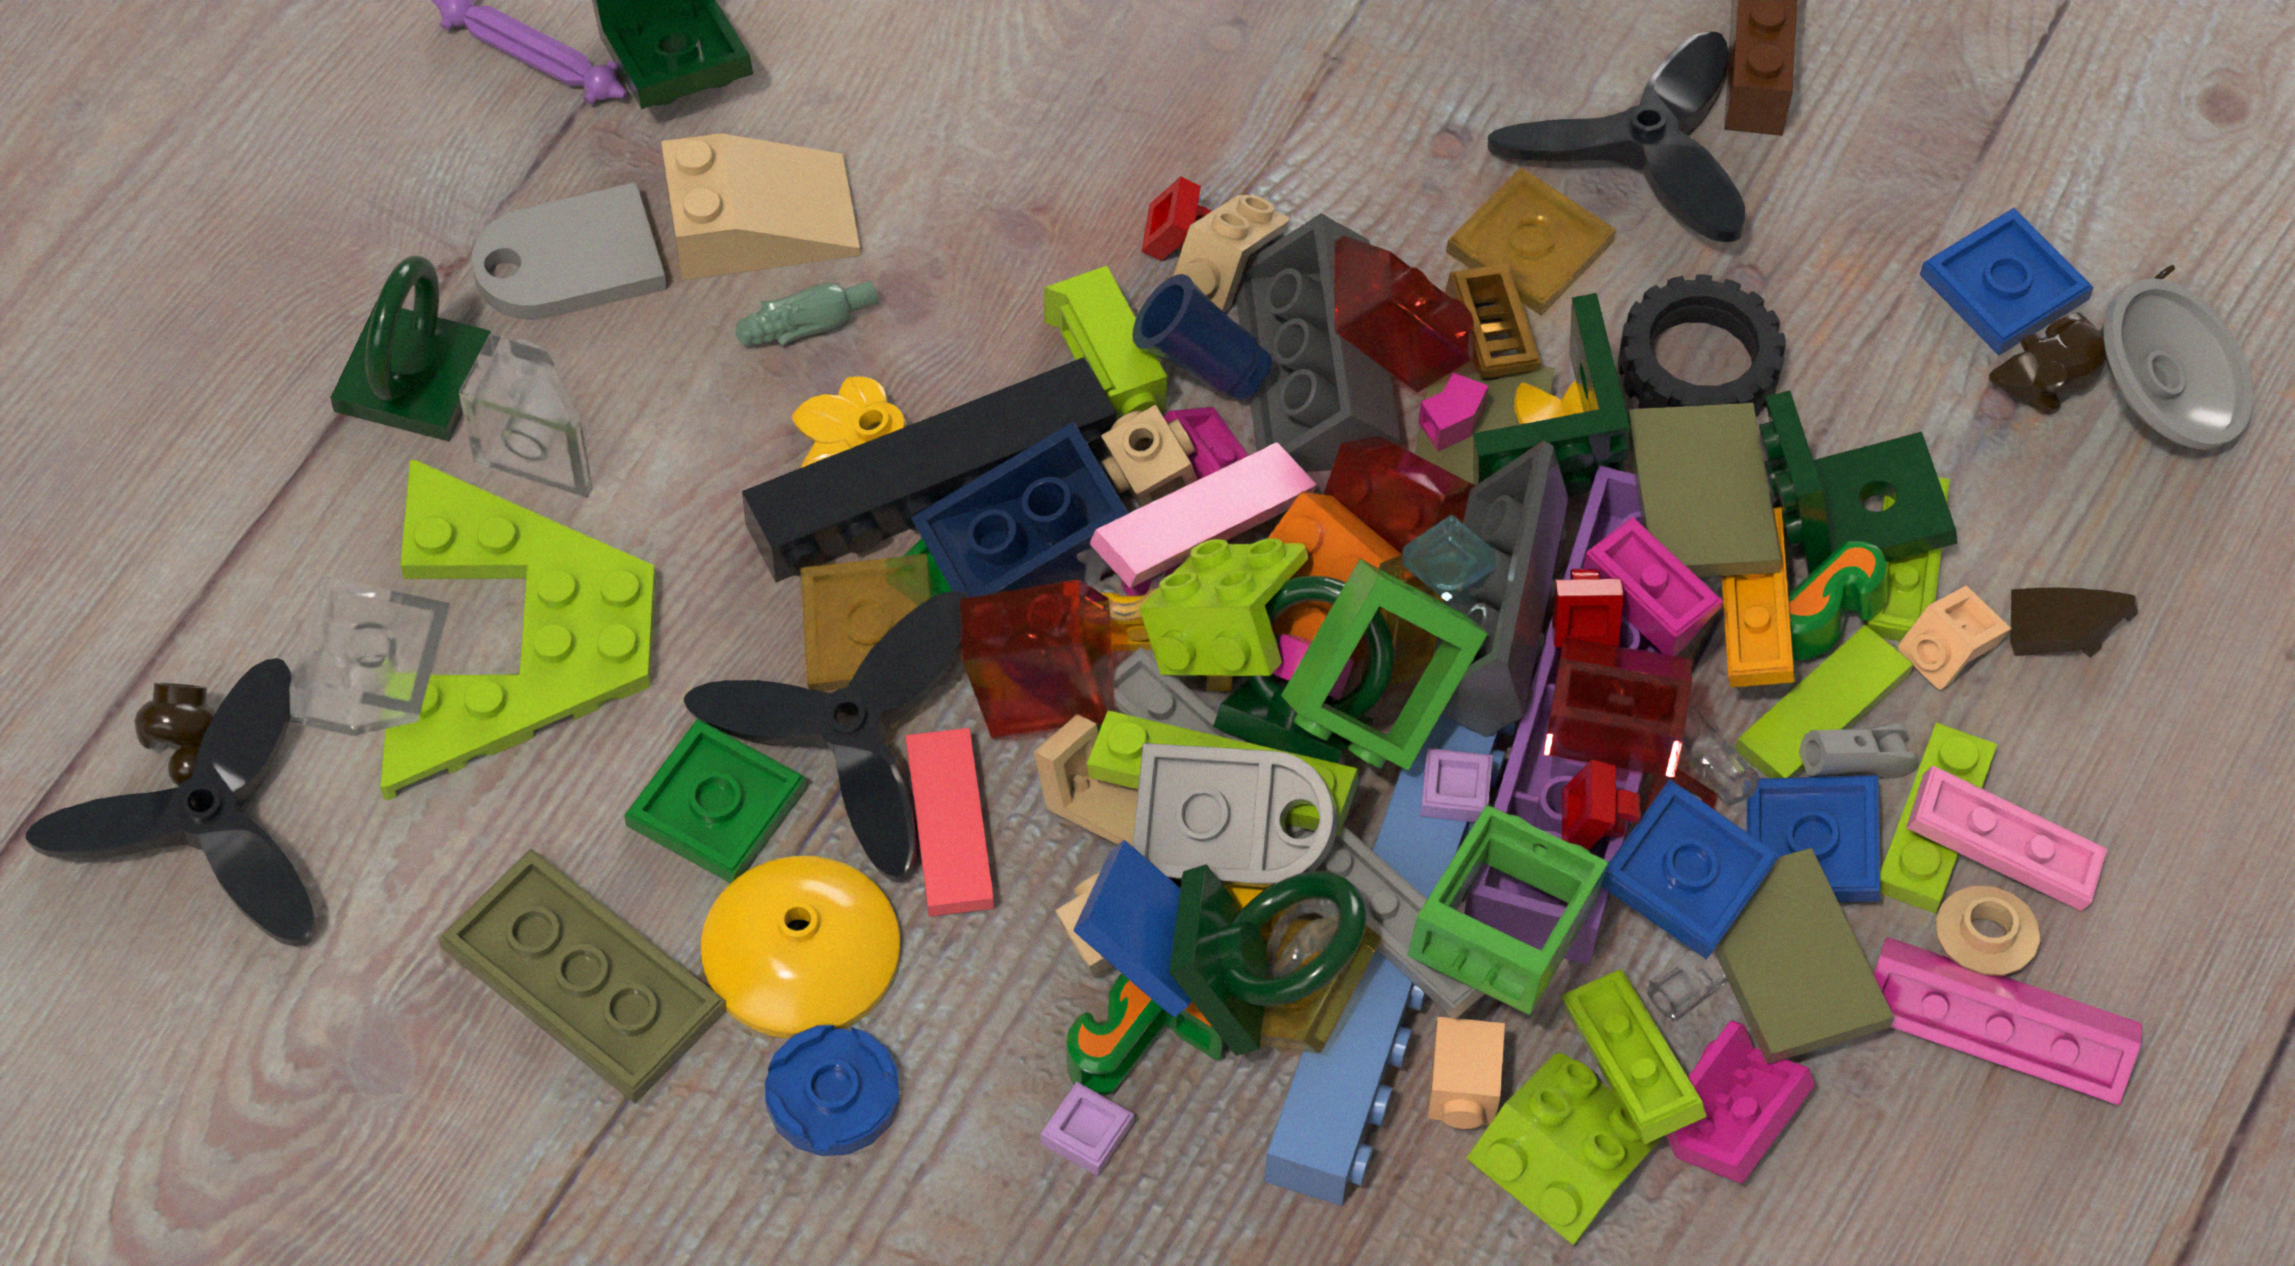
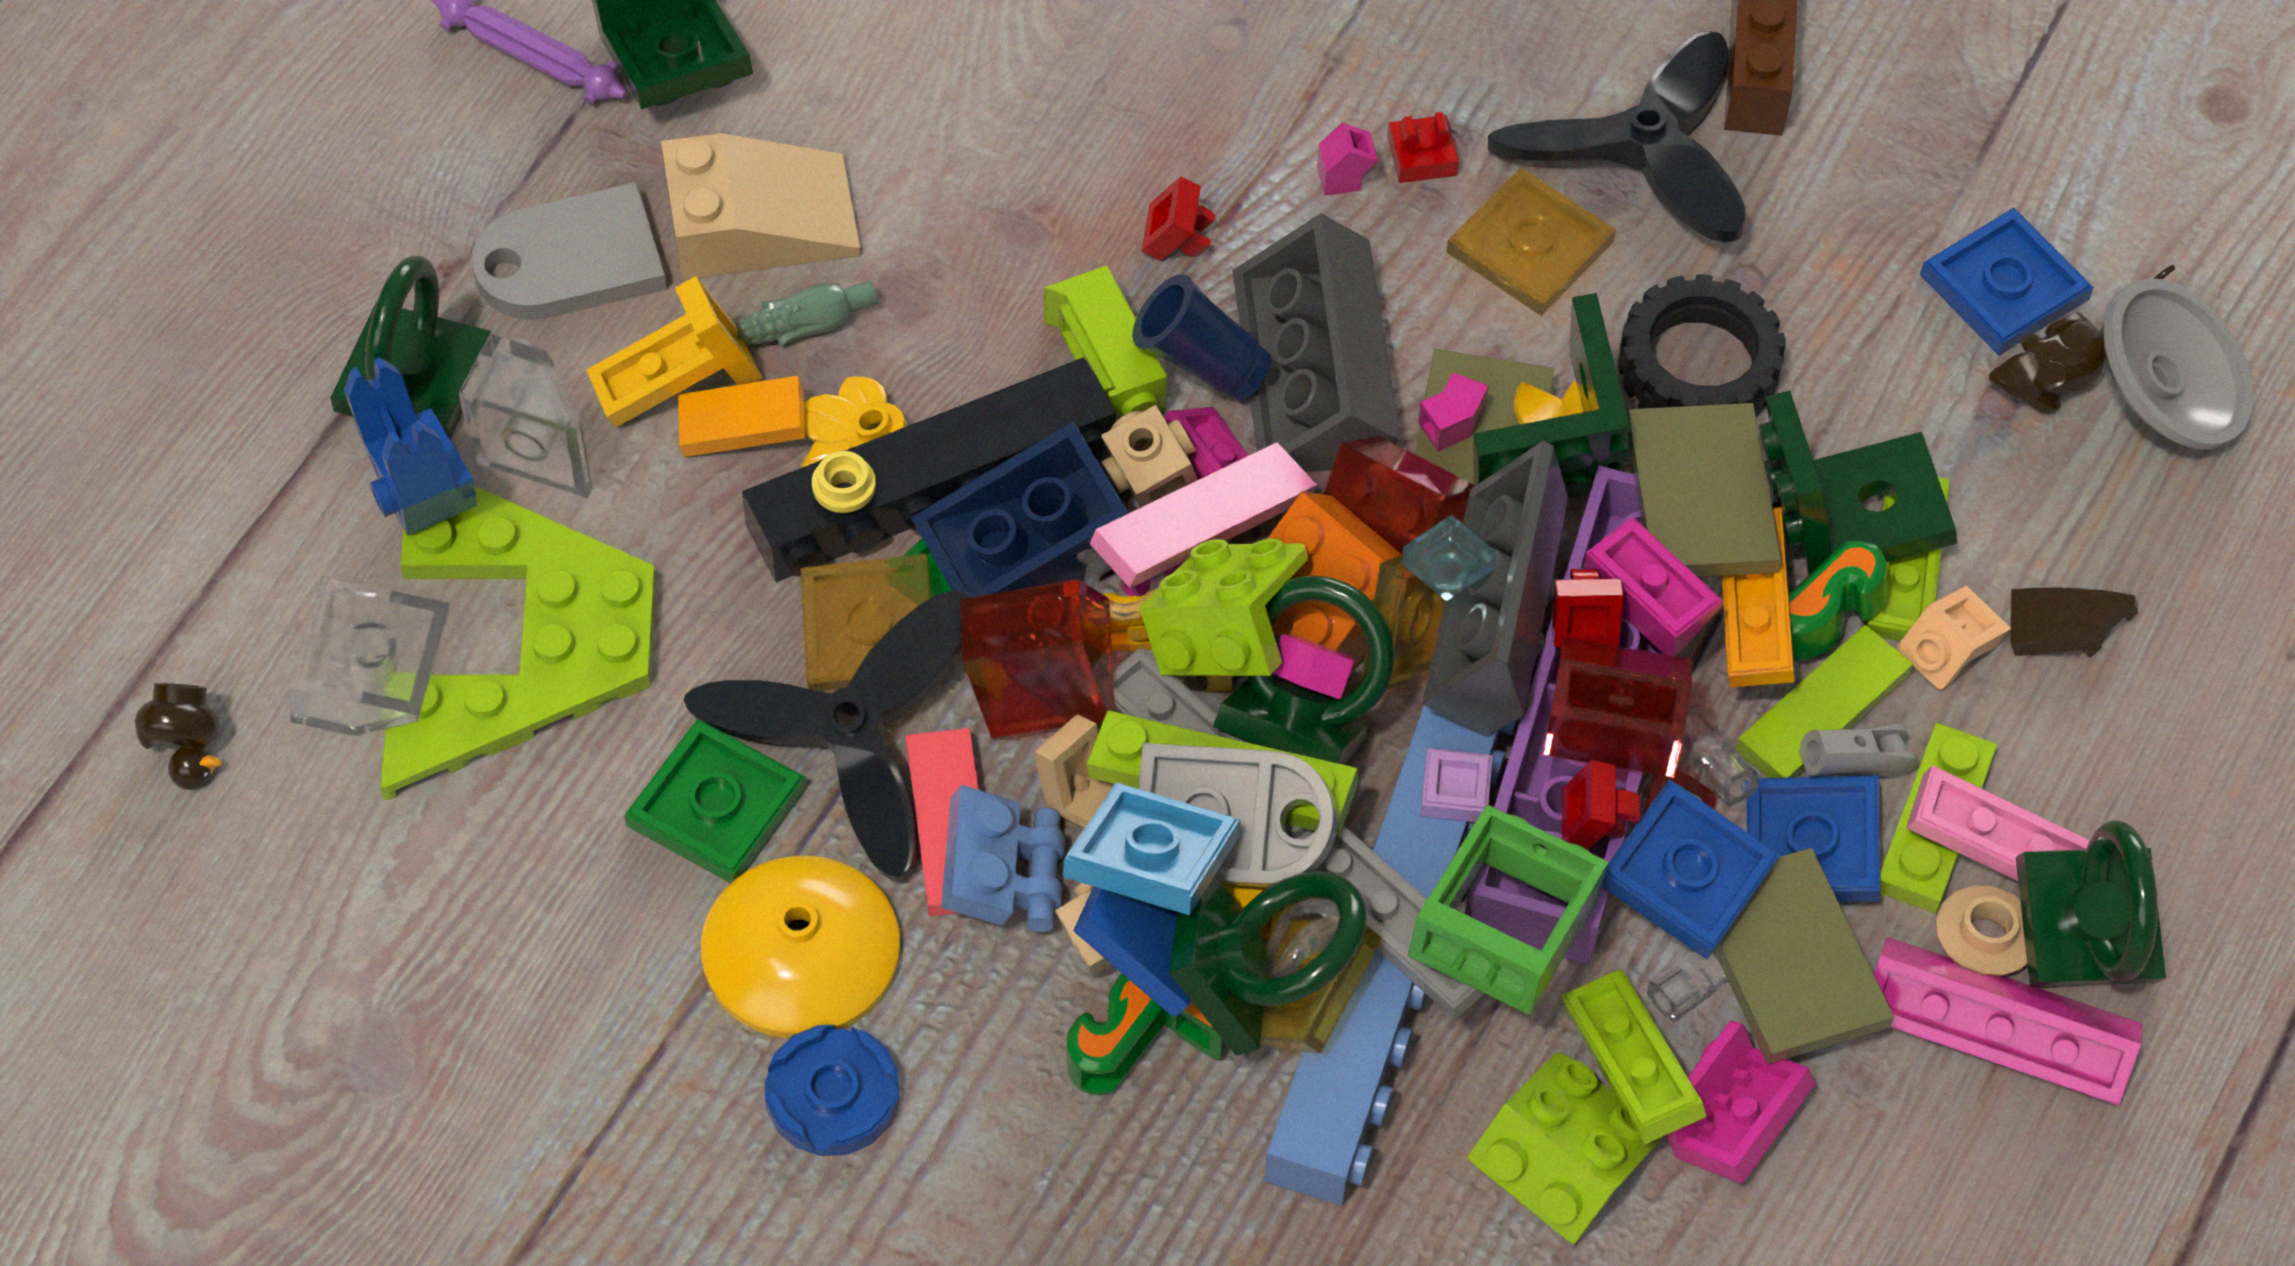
(207, 811): black piece -> none
(411, 454): none -> blue piece
(583, 975): olive tile -> none
(673, 358): none -> yellow bracket
(741, 416): none -> light orange tile
(843, 468): none -> light yellow plate
(983, 855): none -> medium blue plate
(1087, 1129): lavender tile -> none
(1151, 848): none -> dark azure tile
(1222, 242): tan bracket -> none
(1338, 637): bright green window -> none
(1344, 159): none -> dark pink piece
(1398, 315): clear red slope -> none
(1422, 148): none -> red tile
(1466, 1072): light nougat brick -> none
(1496, 286): pearl gold slope -> none
(2092, 912): none -> dark green tile

